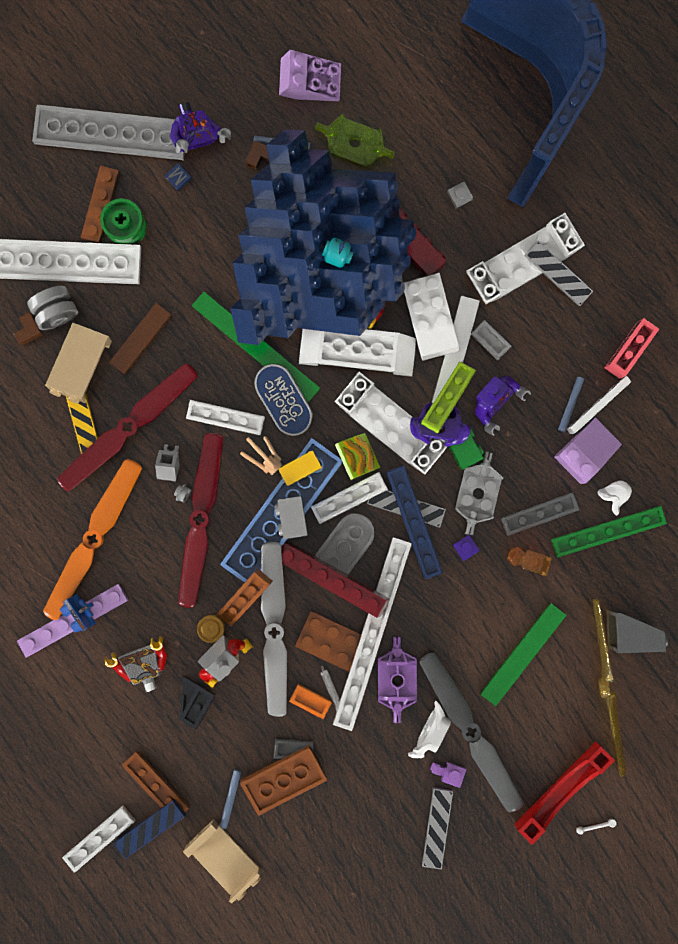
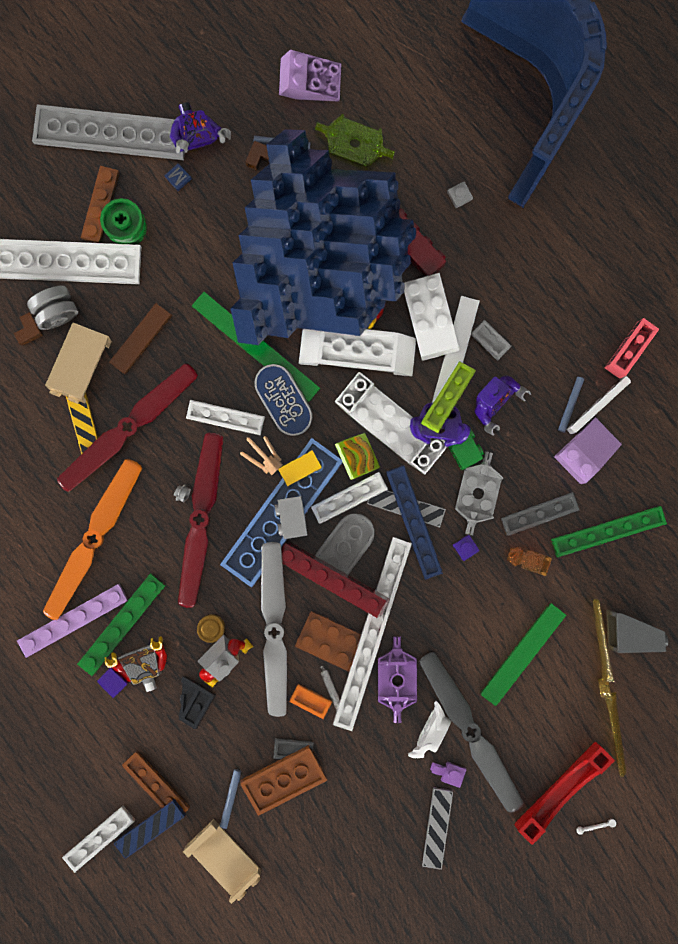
(80, 612): blue hips -> none
(112, 682): none -> dark purple panel
(121, 624): none -> green plate
(167, 464): light grey brick -> none
(244, 597): dark orange plate -> none
(337, 252): teal head -> none
(513, 269): white slope -> none
(558, 273): tile -> none
(617, 492): white piece -> none

